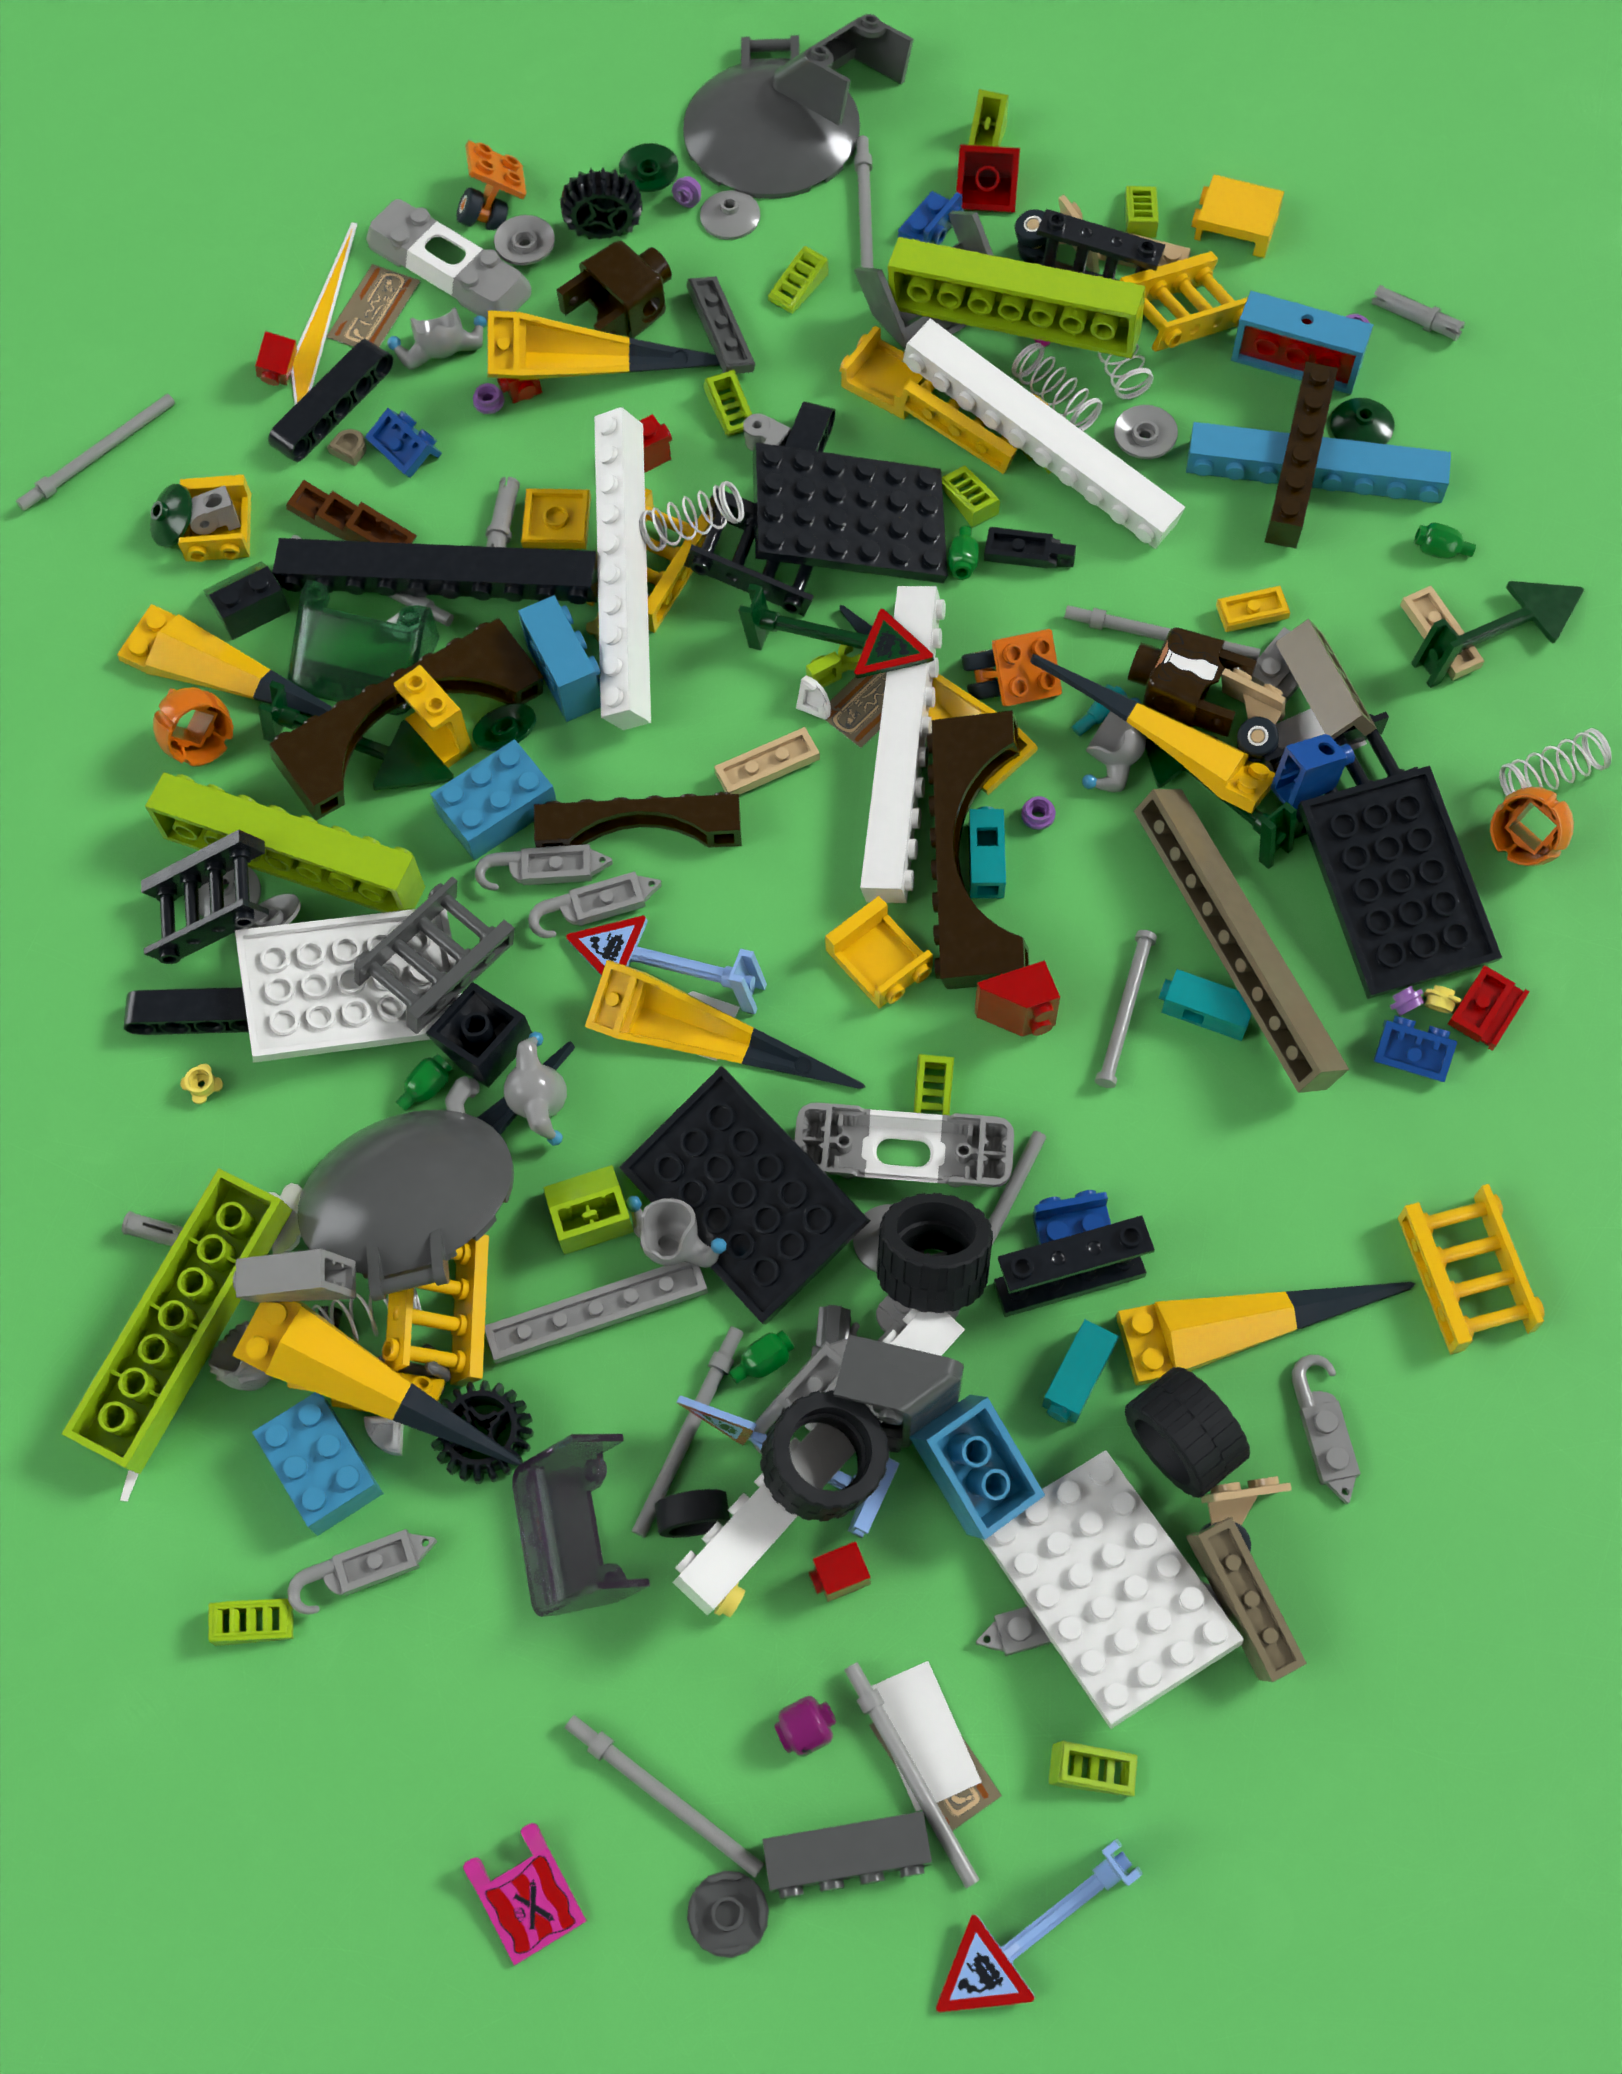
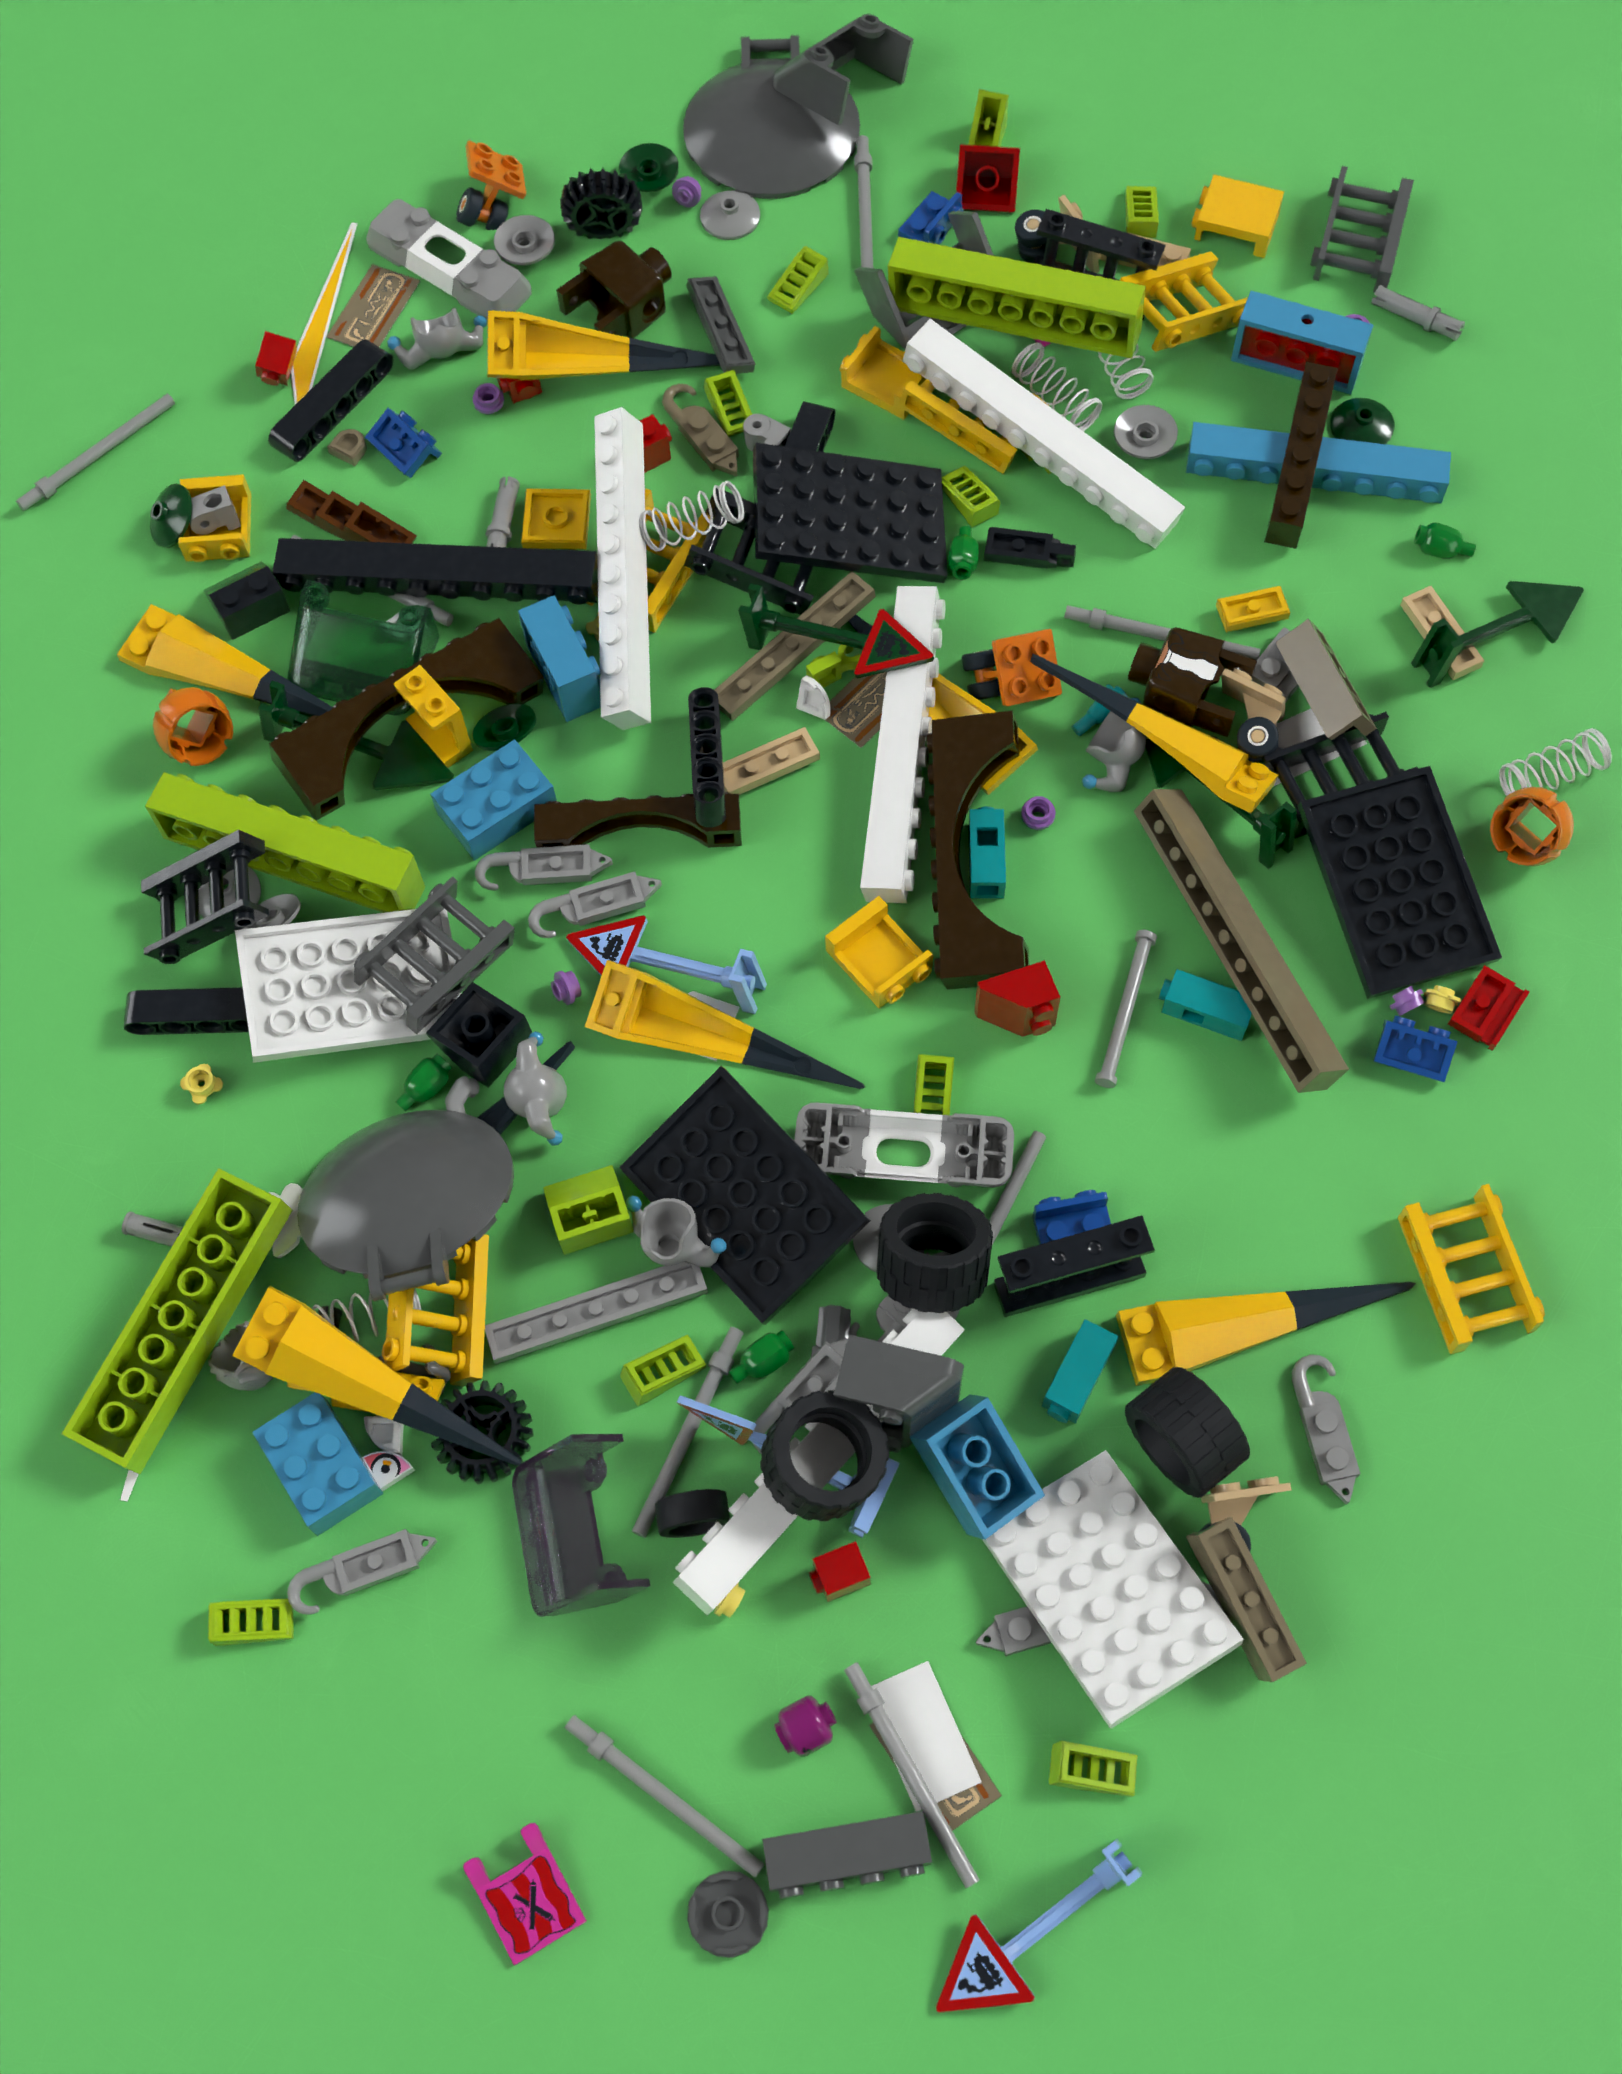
(295, 1277): light grey slope -> none
(387, 1468): none -> white tile
(566, 987): none -> medium lavender plate
(643, 1394): none -> lime slope
(702, 432): none -> dark tan plate
(706, 757): none -> black beam
(790, 649): none -> dark tan plate
(1310, 769): blue torso -> none
(1385, 246): none -> dark grey fence

